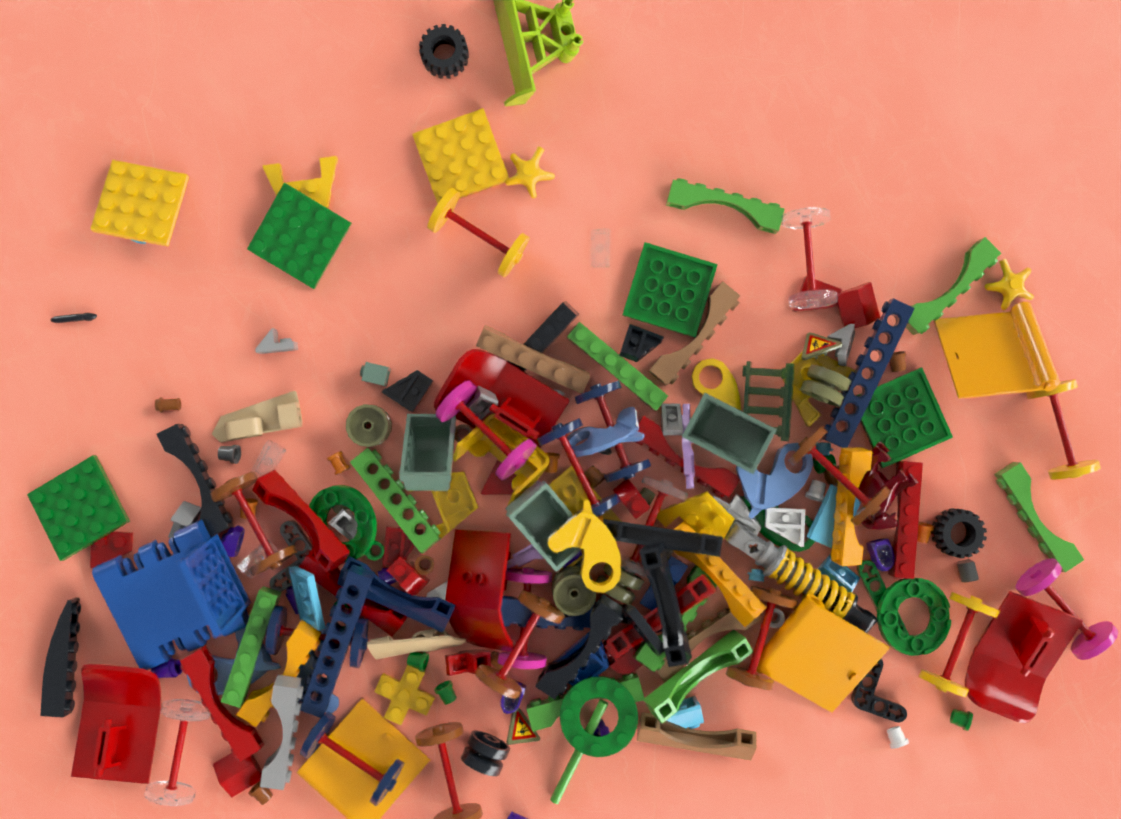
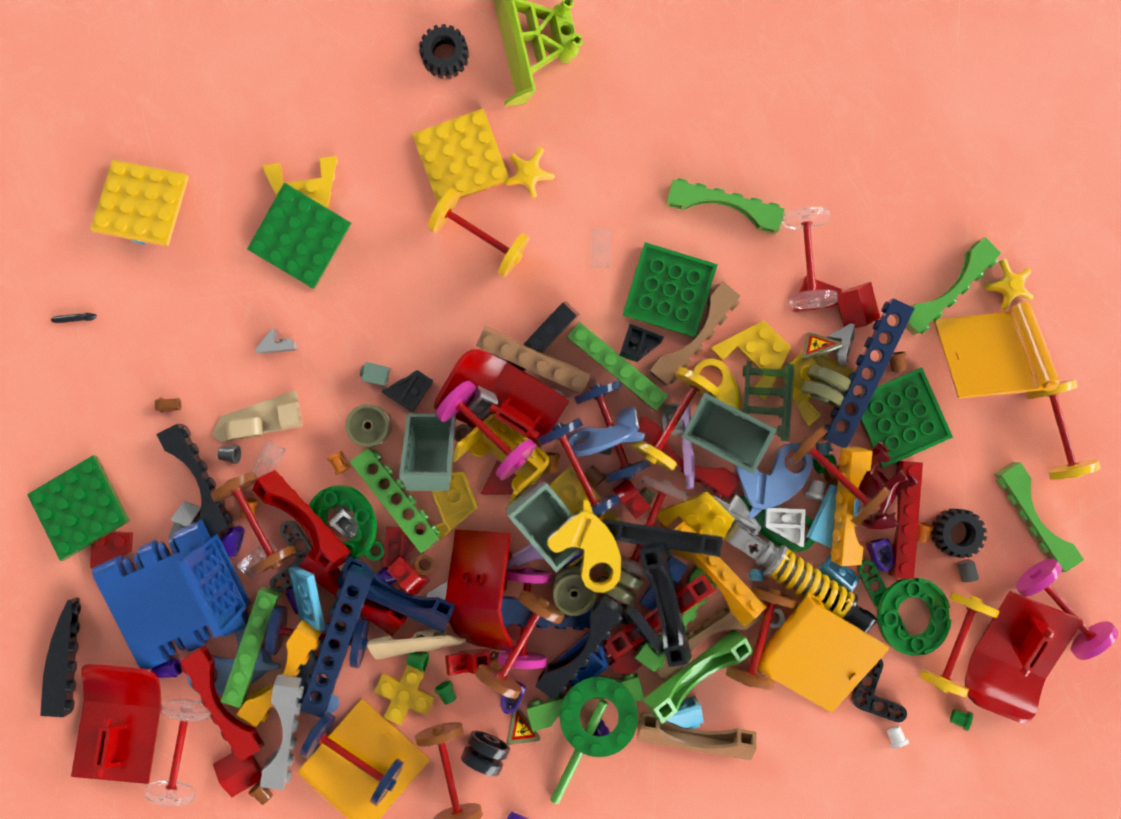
(696, 384): none -> yellow piece
(761, 346): none -> yellow wing

